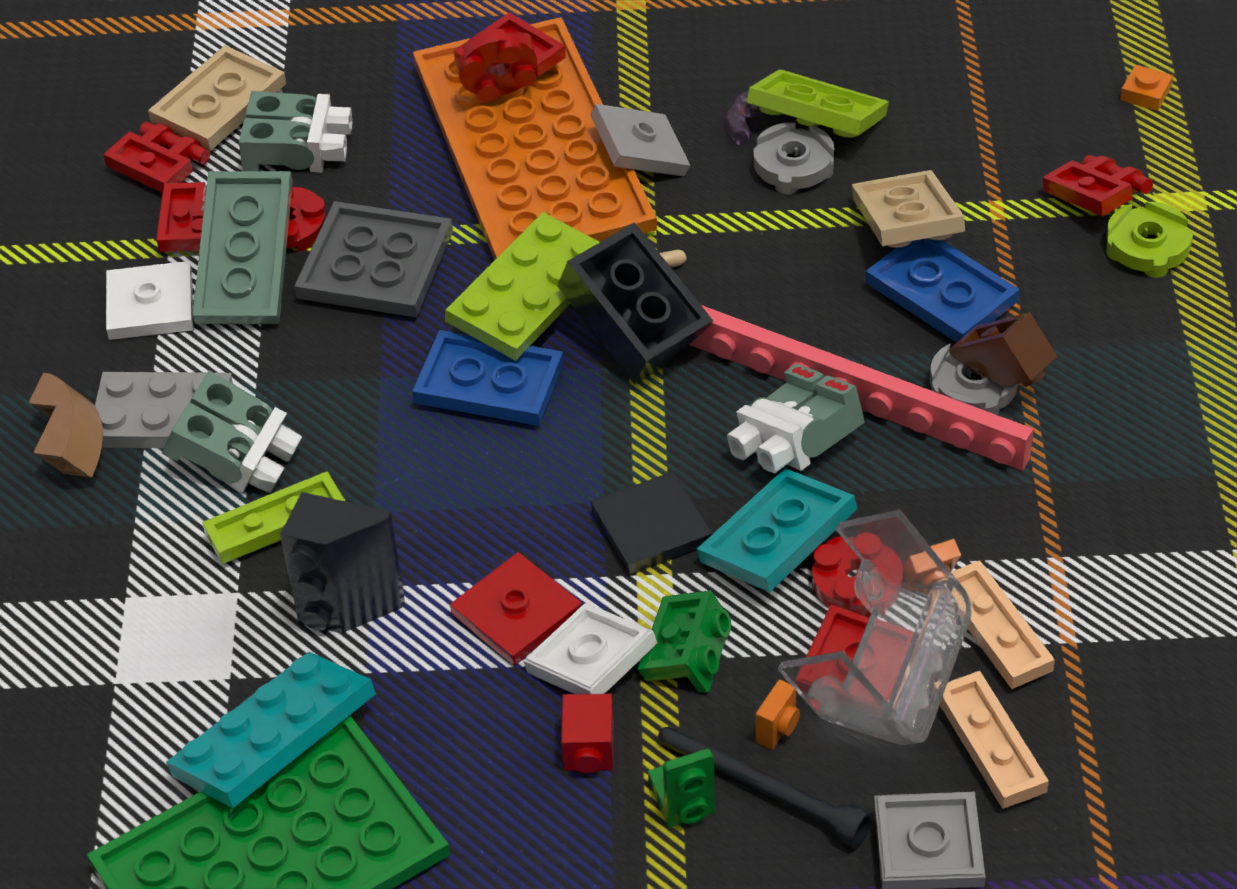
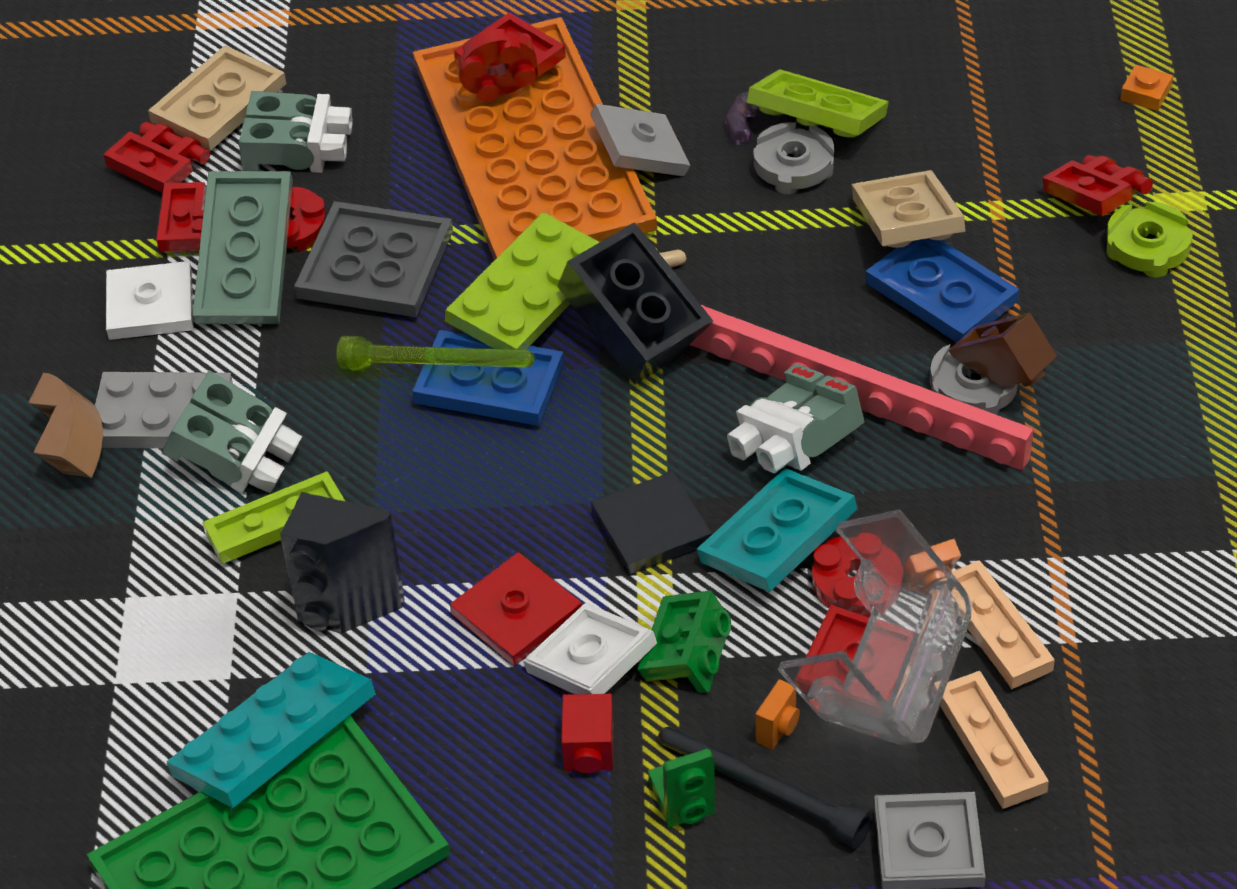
(356, 353): none -> clear neon green piece

